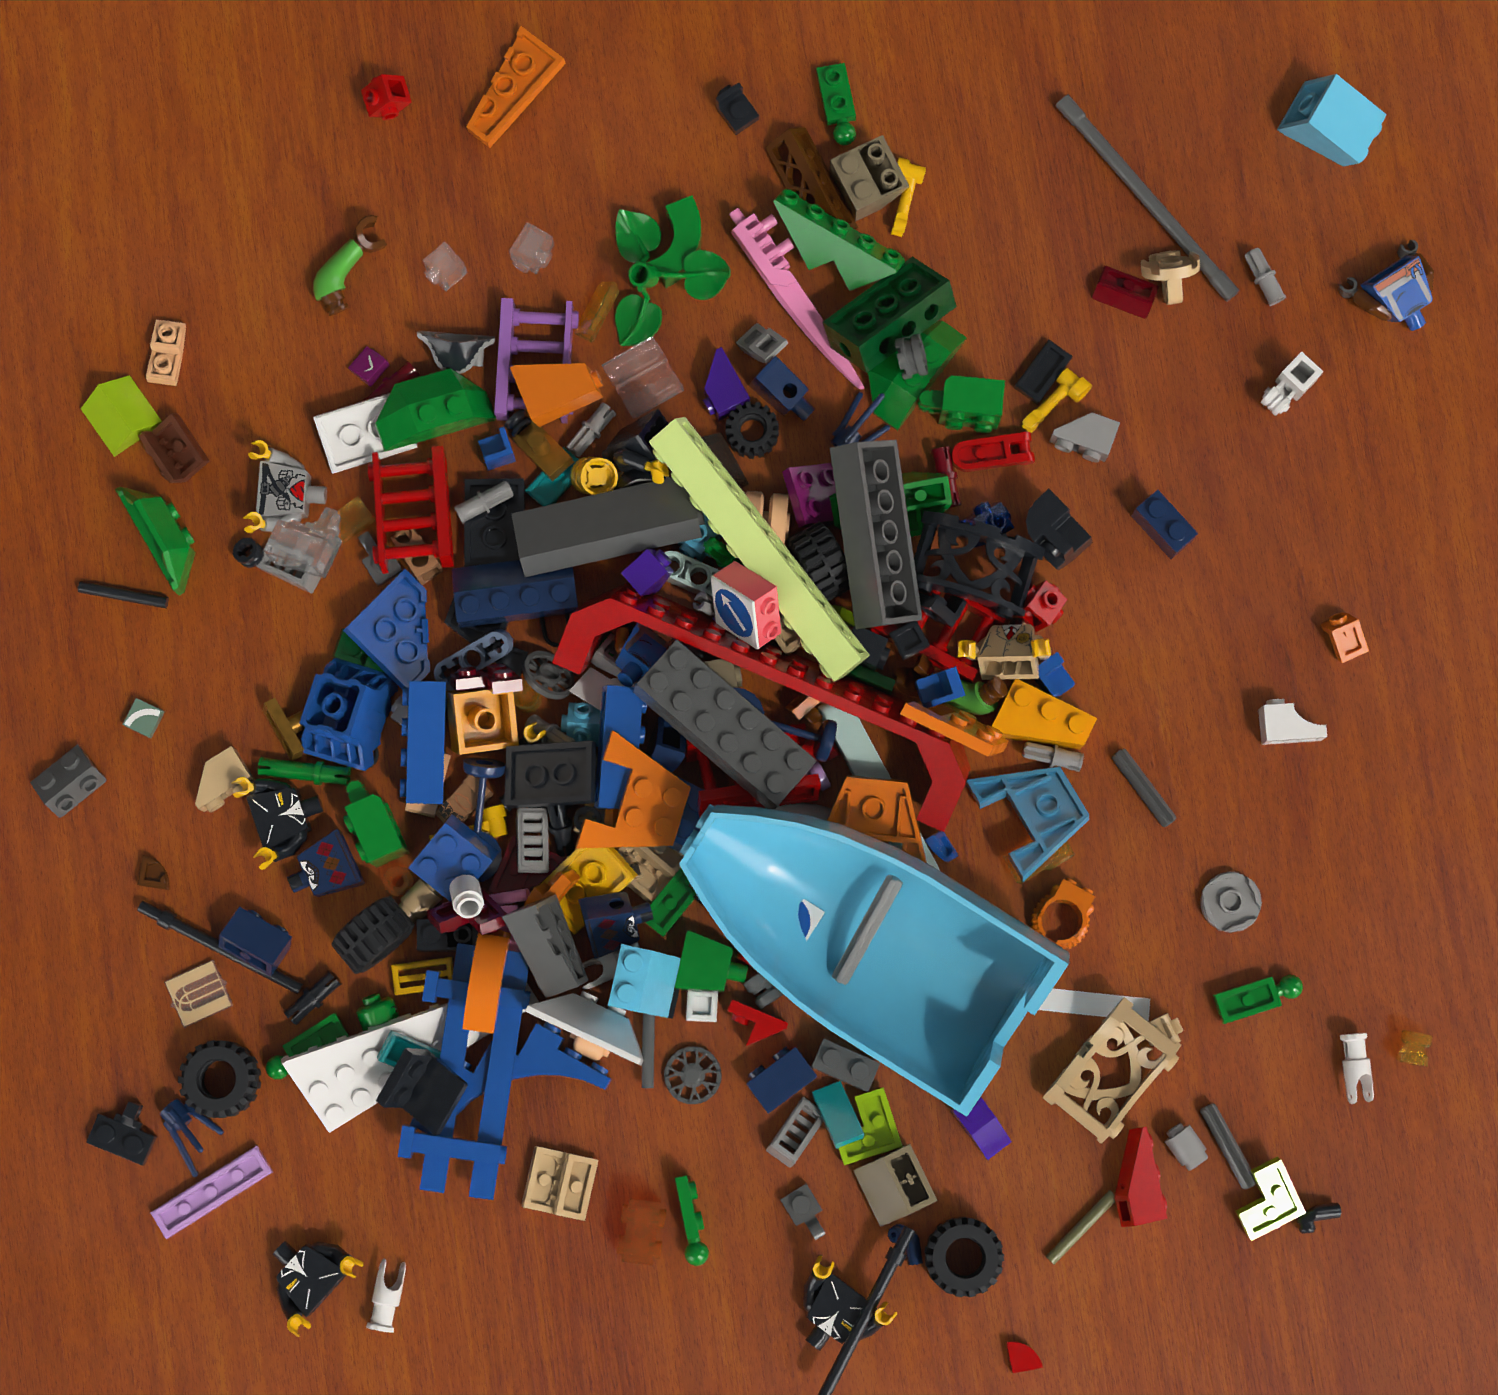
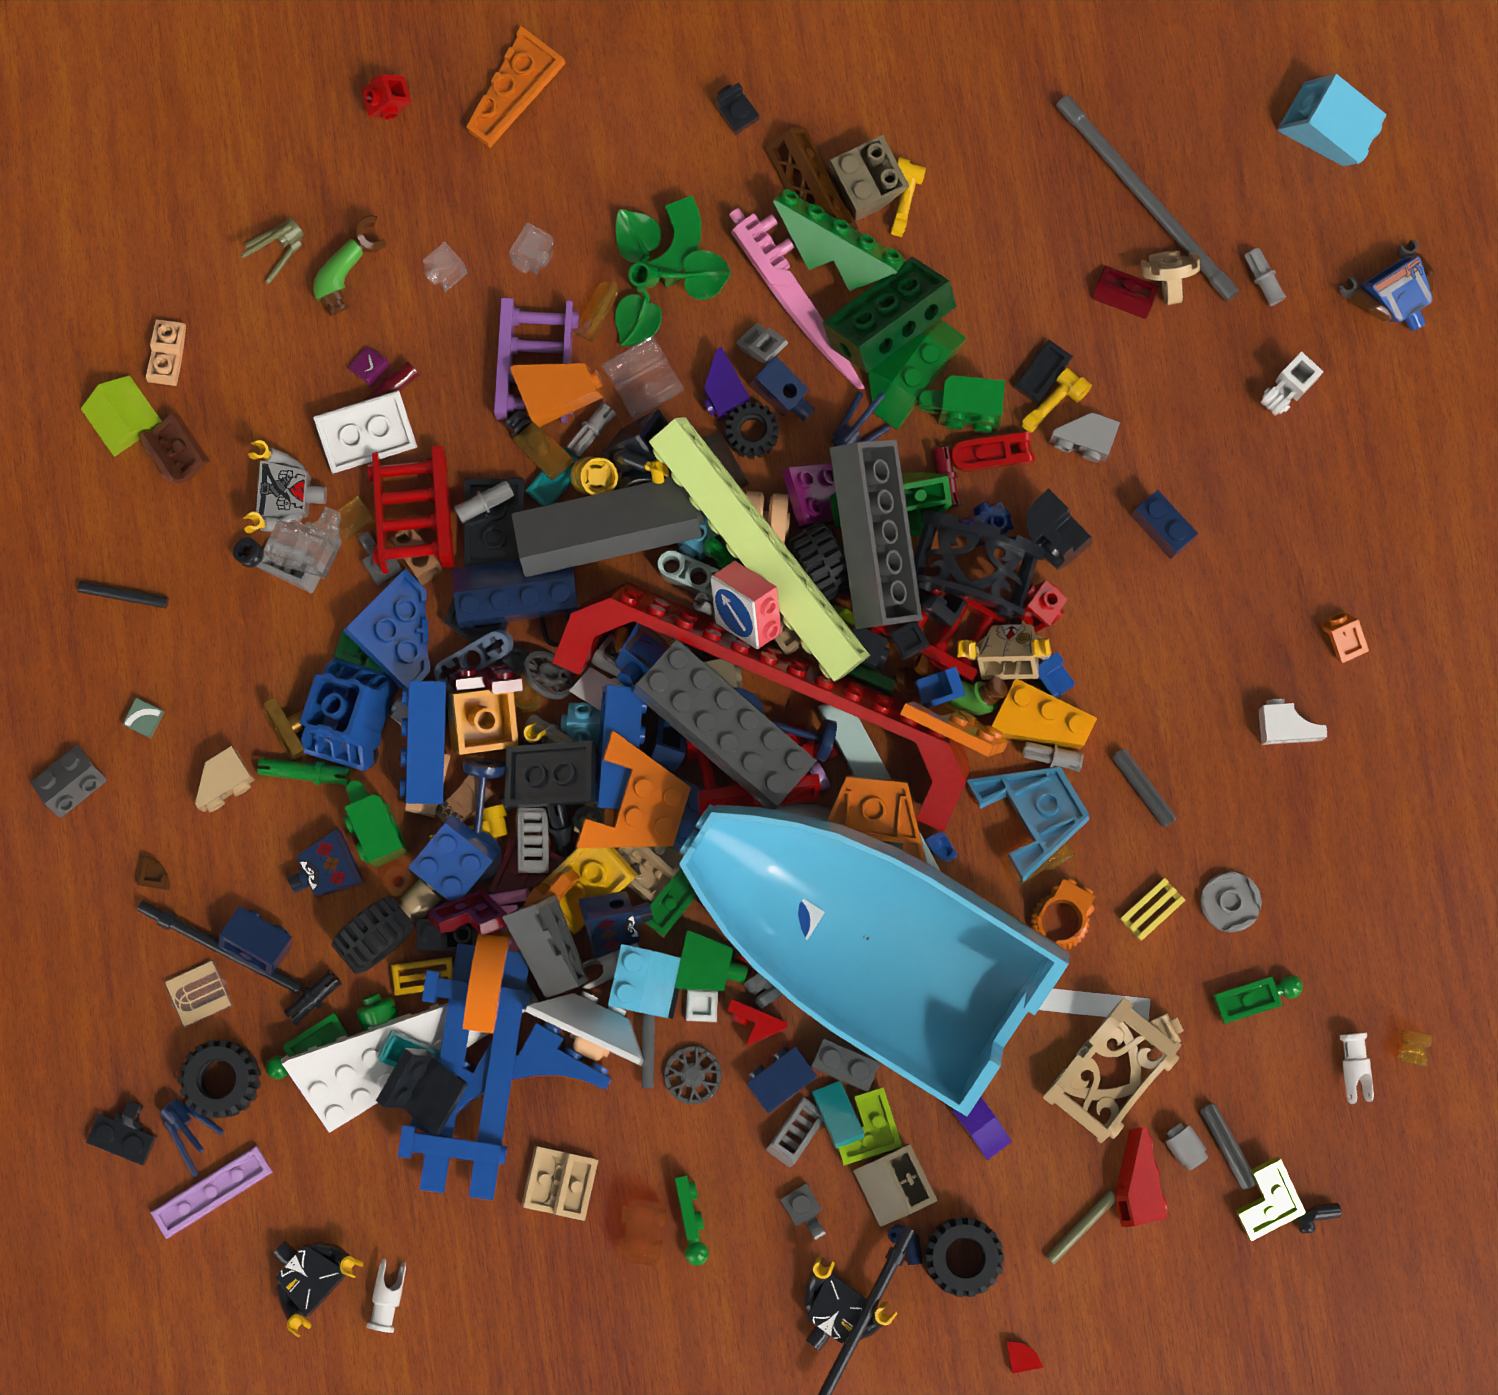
(162, 534): green wedge -> none
(278, 816): black torso -> none
(286, 234): none -> olive plant
(431, 408): green wedge -> none
(456, 350): hat -> none
(466, 896): white brick -> none
(497, 450): blue panel -> none
(649, 572): dark purple slope -> none
(804, 706): orange tile -> none
(837, 101): green plate -> none
(867, 929): light grey axle -> none
(911, 356): dark grey wheel -> none
(1171, 892): none -> light yellow tile

